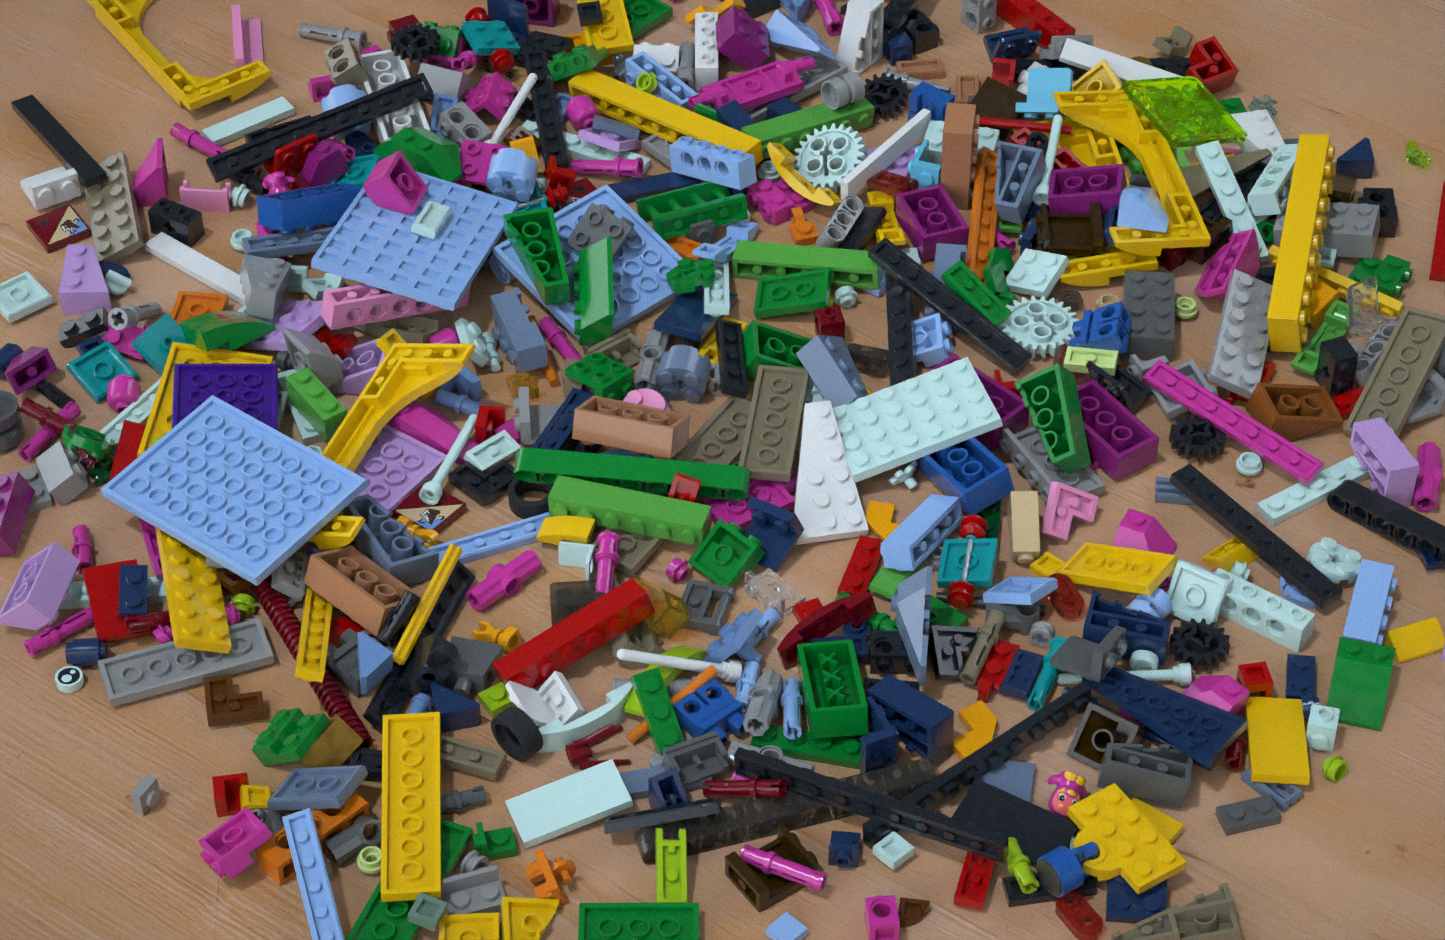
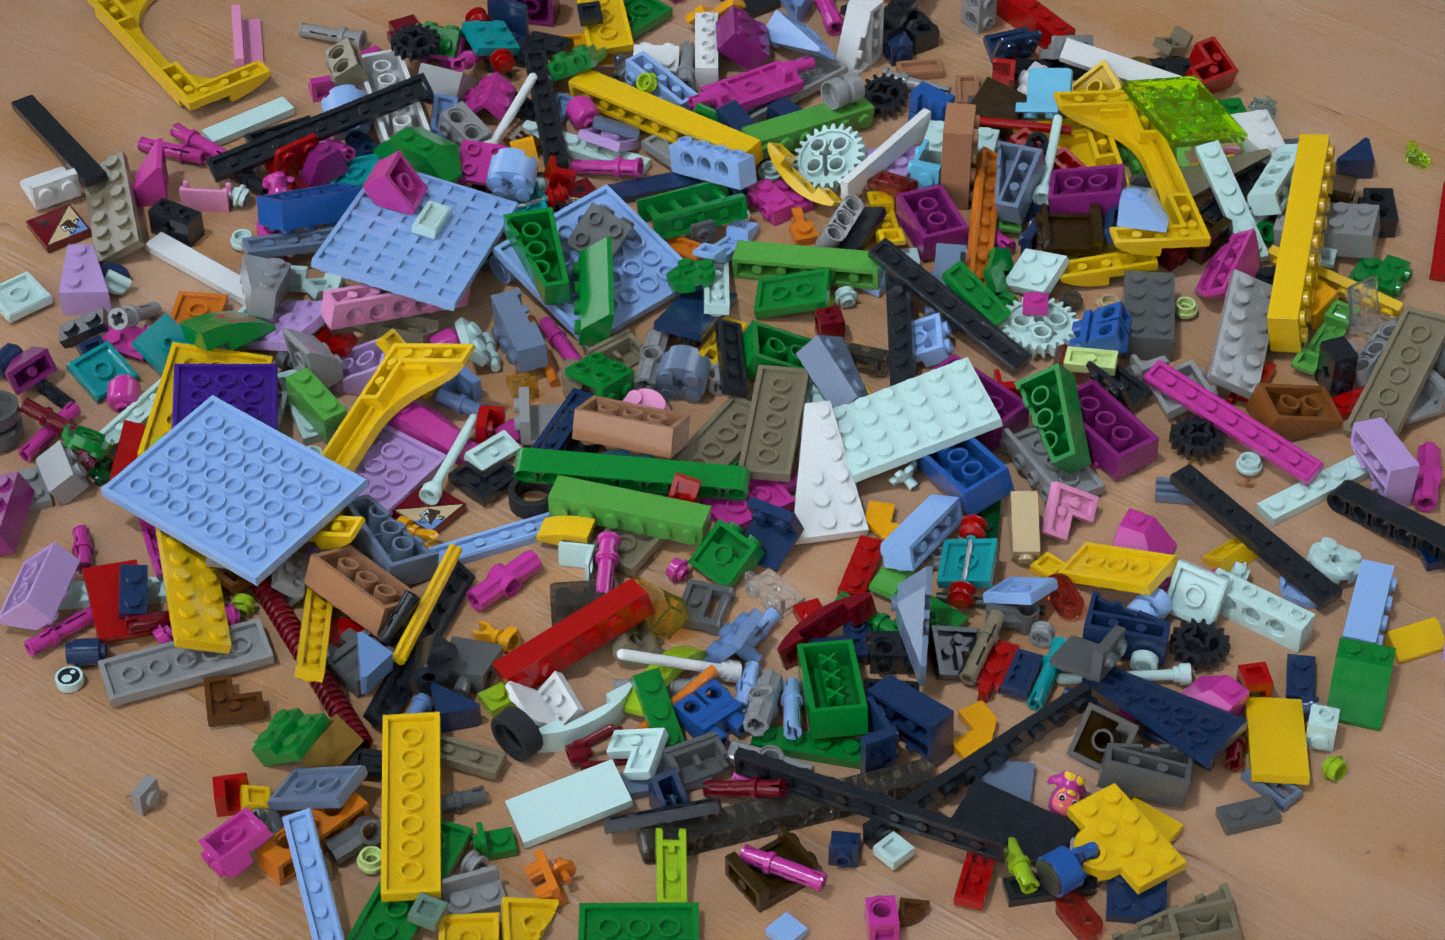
(180, 152): none -> dark pink pin
(642, 748): none -> light aqua plate
(1035, 303): none -> dark pink plate

